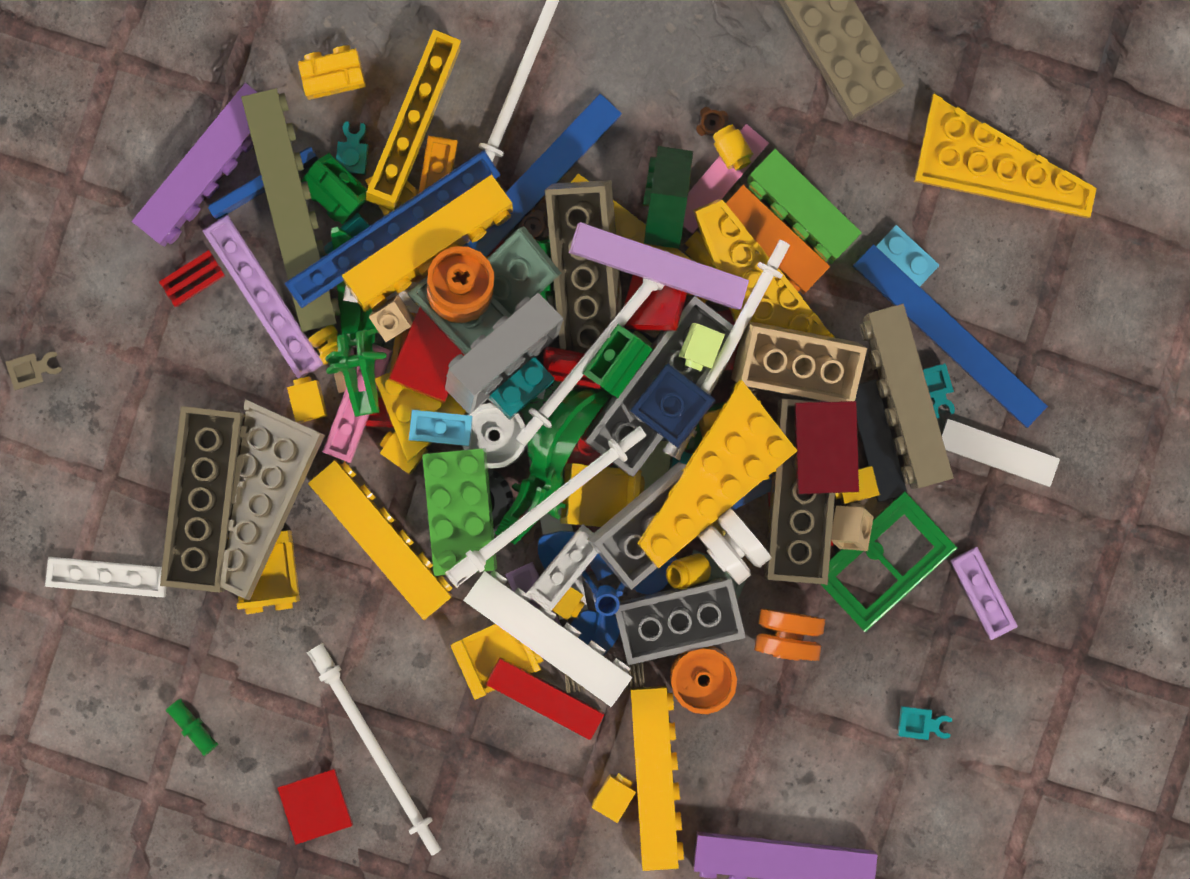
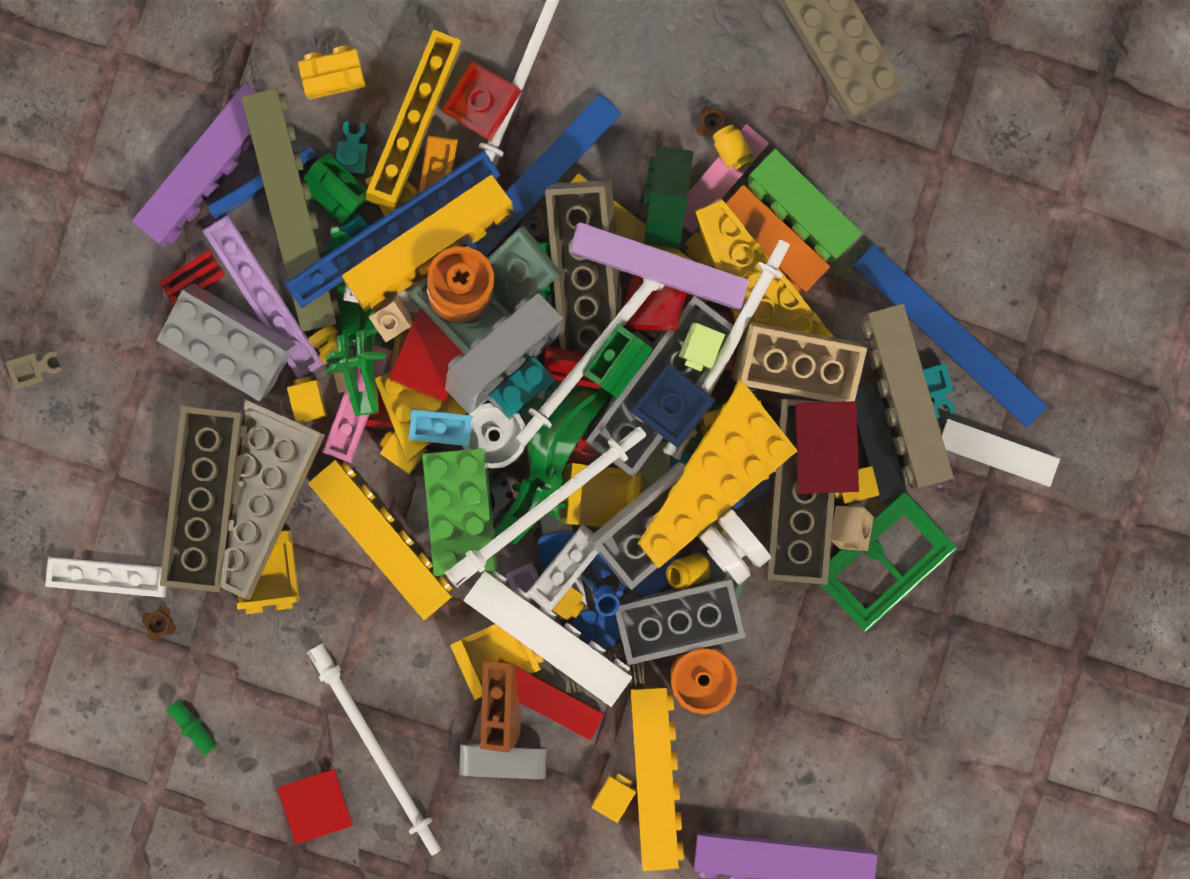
(155, 631): none -> reddish brown plate
(226, 342): none -> light grey brick
(481, 100): none -> red tile
(499, 707): none -> dark orange slope
(520, 762): none -> light grey beam
(789, 636): orange wheel -> none
(908, 255): medium azure plate -> none
(918, 723): teal plate -> none
(983, 593): lavender tile -> none
(984, 162): yellow wing -> none

